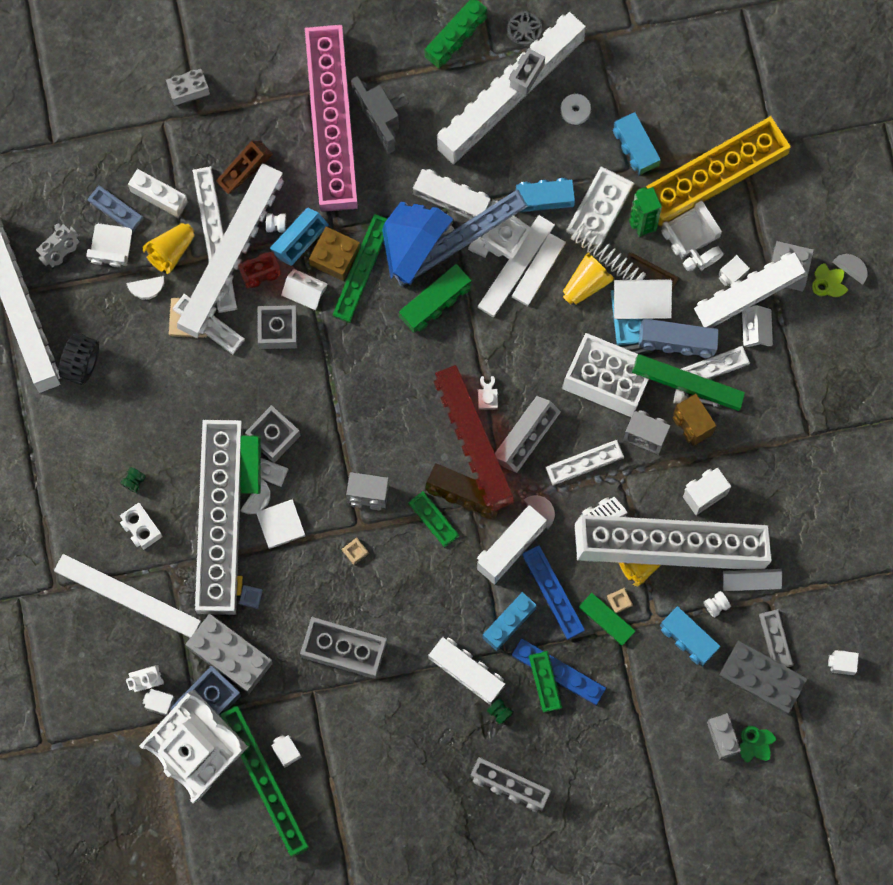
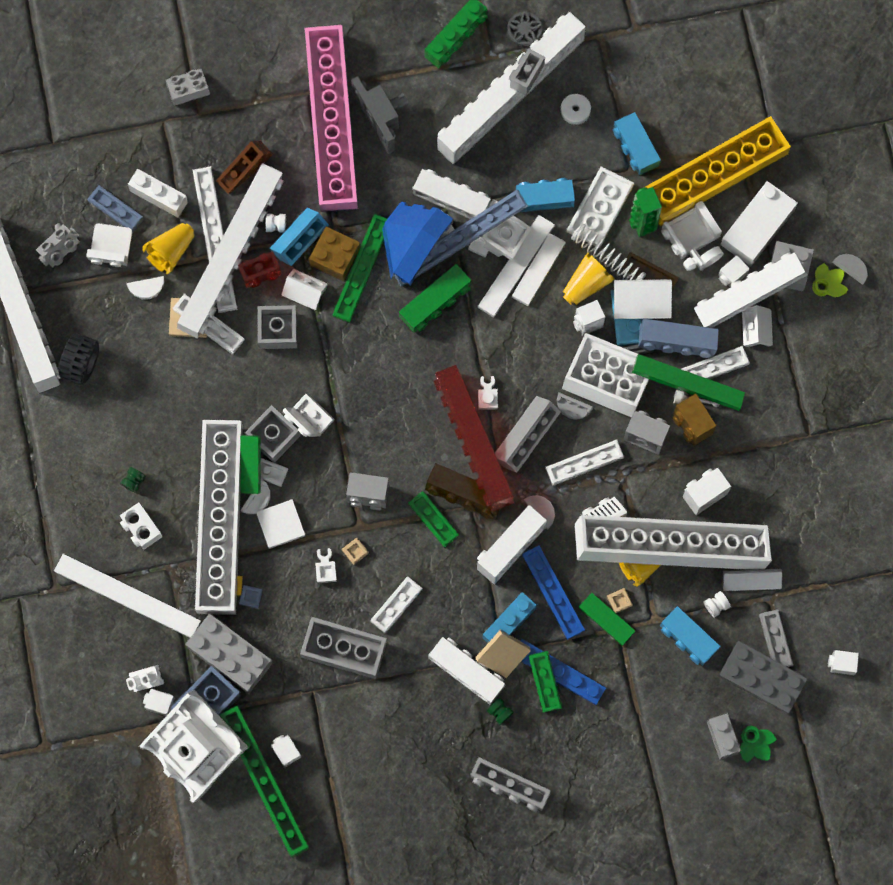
(308, 417): none -> white bracket
(325, 570): none -> white plate
(396, 605): none -> white tile
(503, 653): none -> tan tile
(572, 408): none -> light grey tile
(589, 318): none -> white brick
(758, 223): none -> white brick

